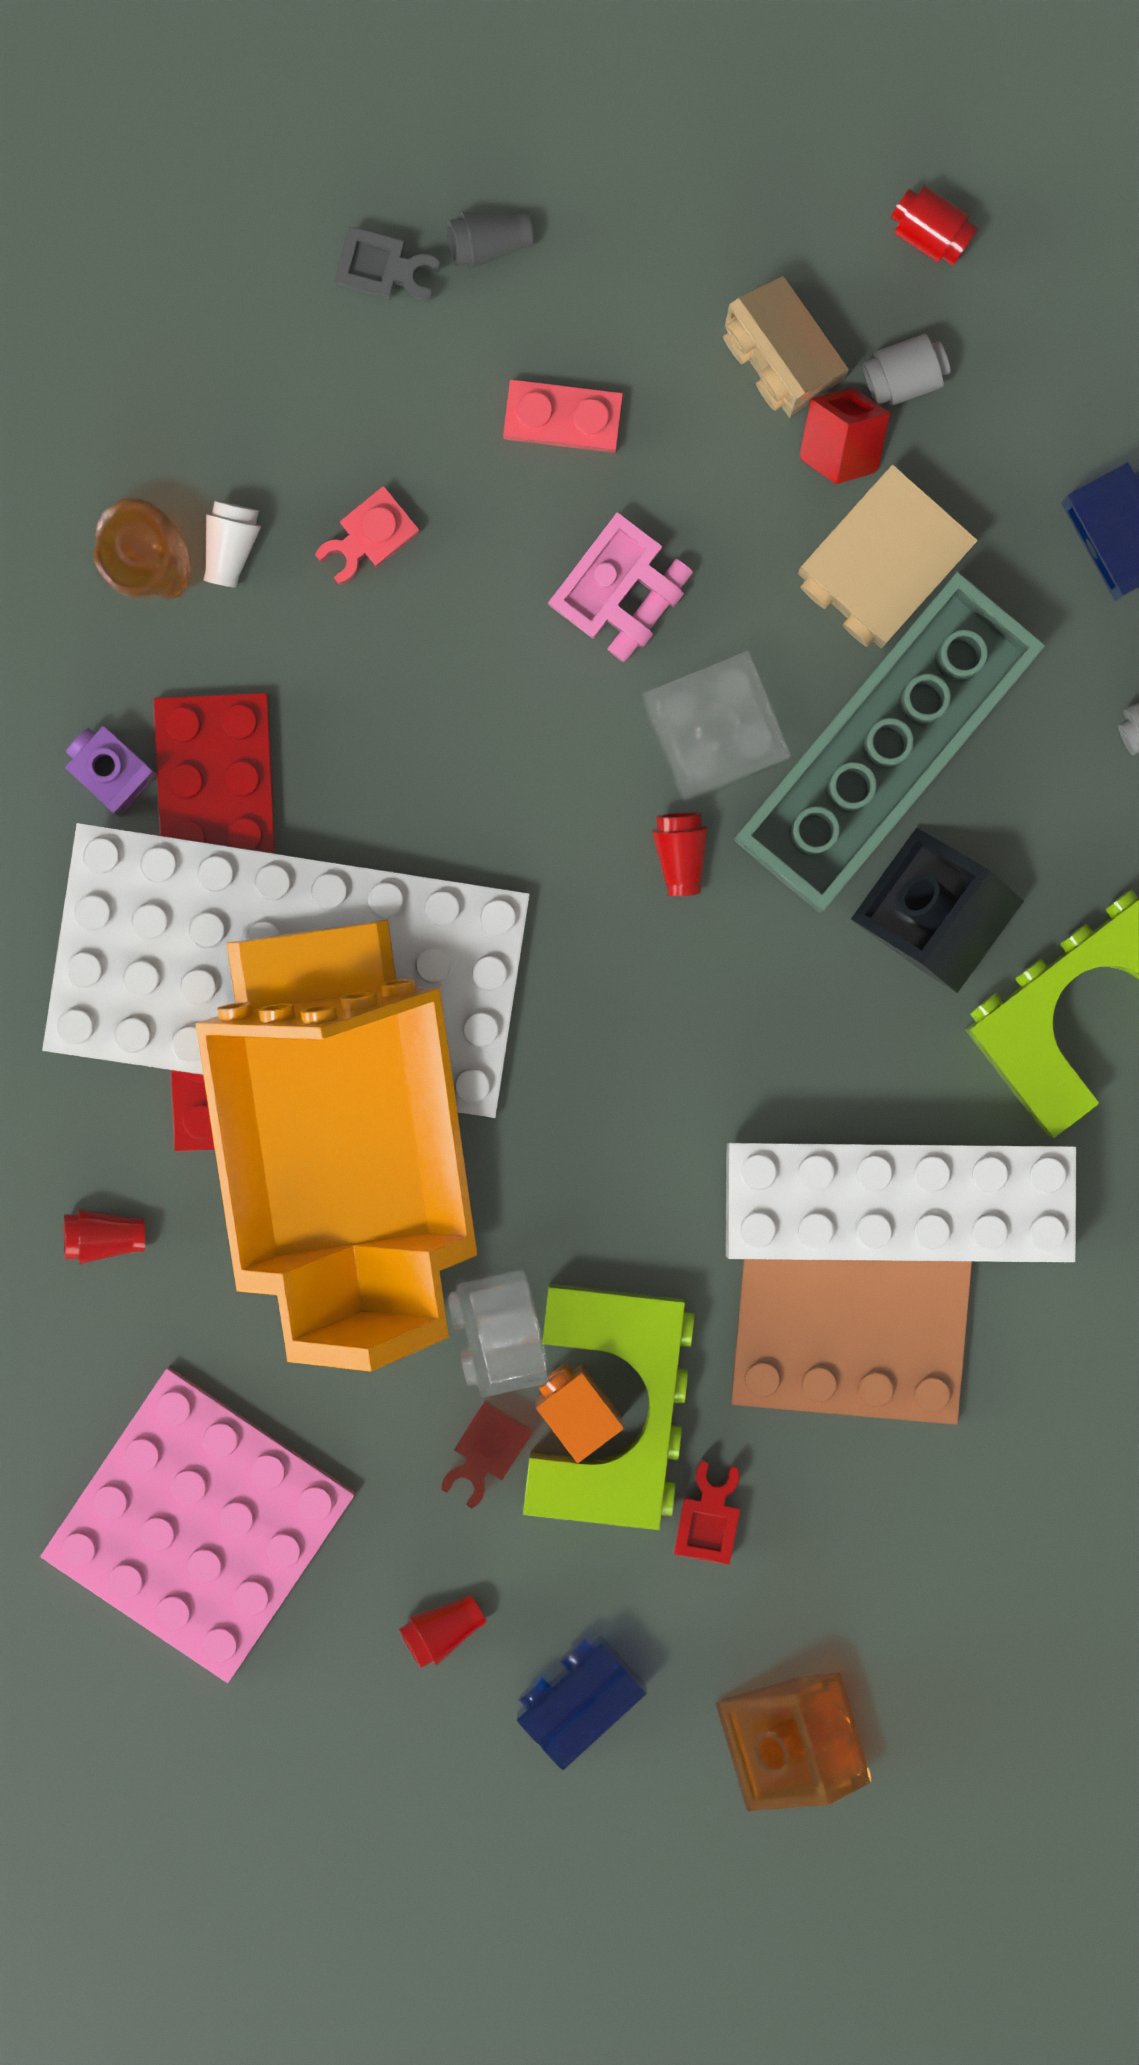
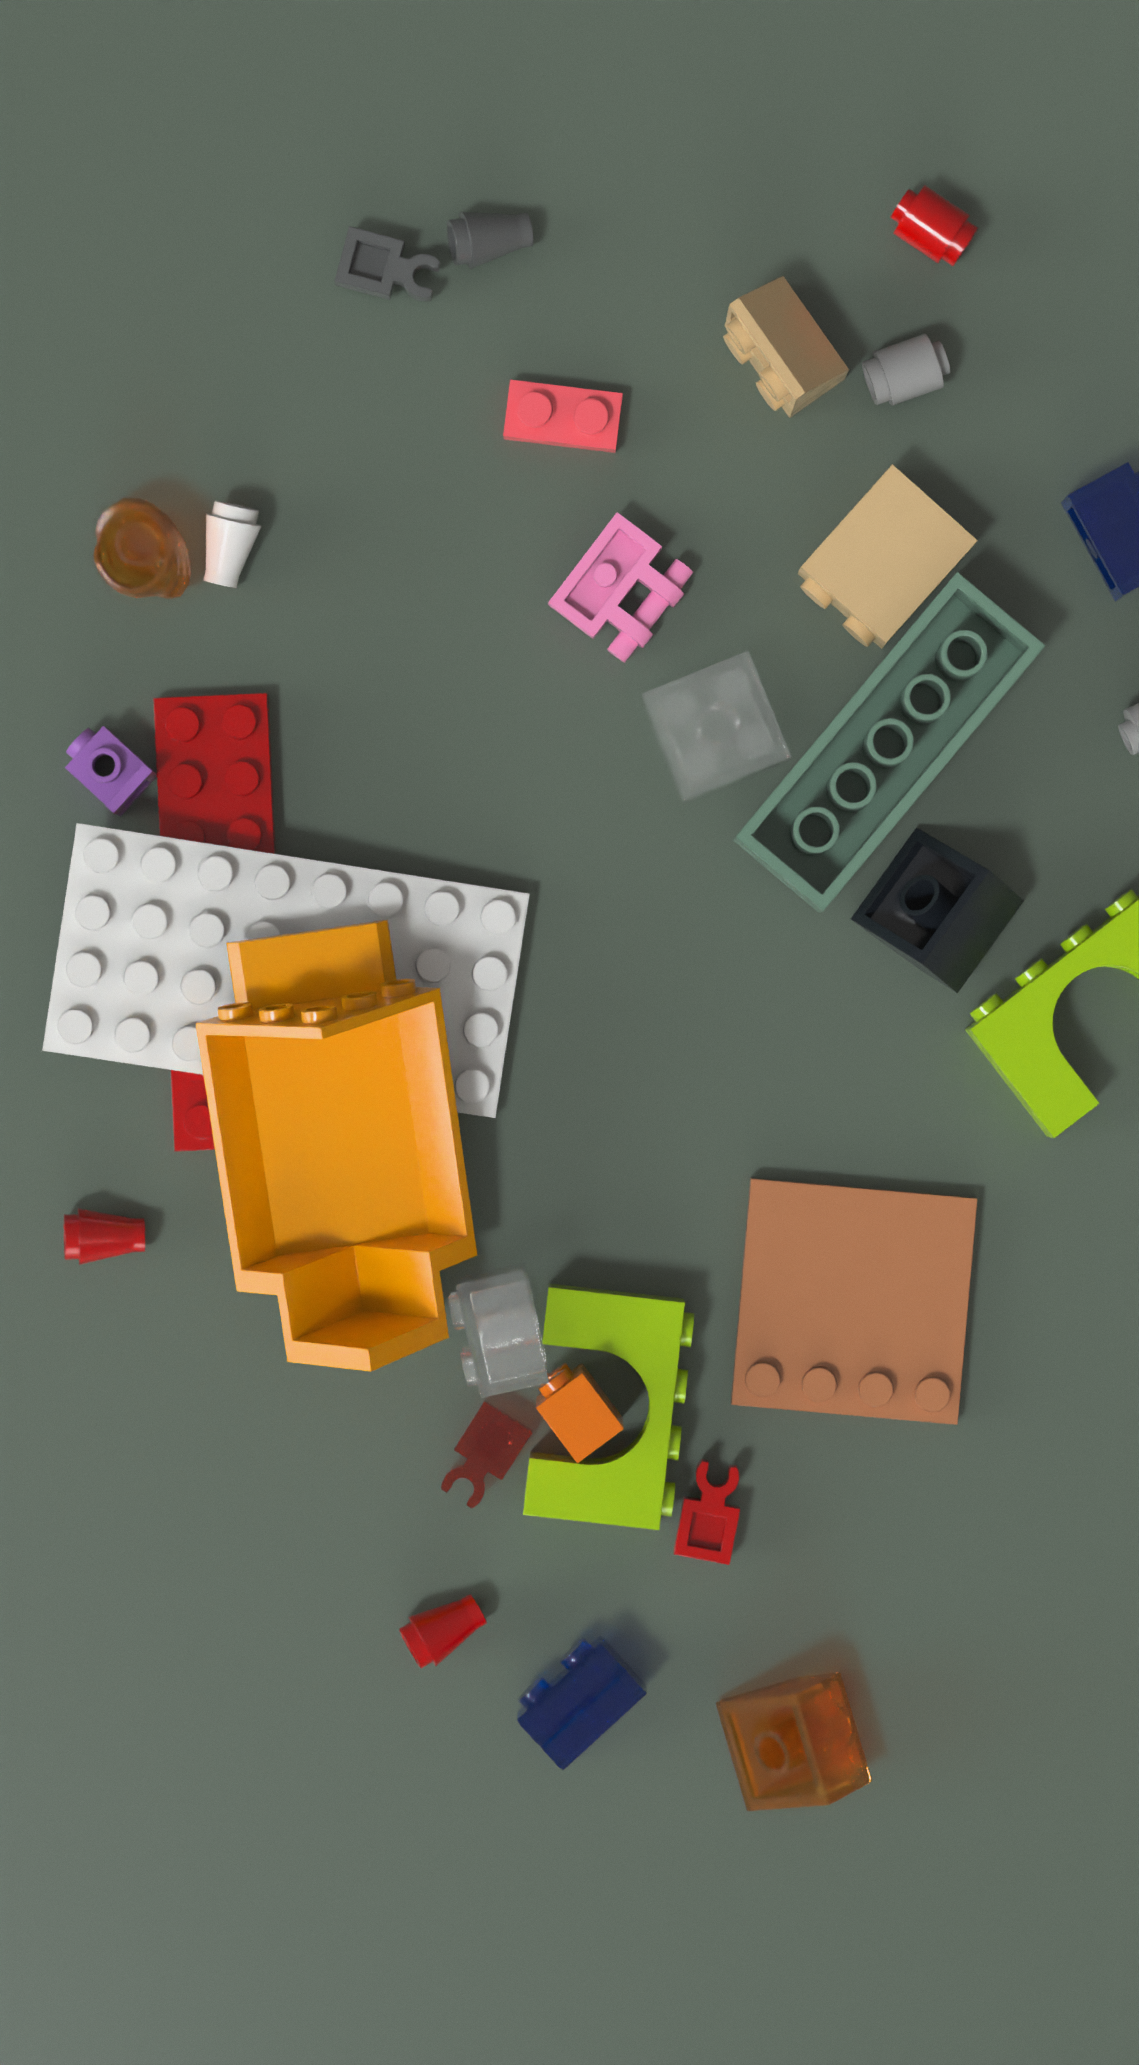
(198, 1524): bright pink plate -> none
(374, 530): coral plate -> none
(681, 851): red cone -> none
(844, 435): red panel -> none
(900, 1202): white brick -> none

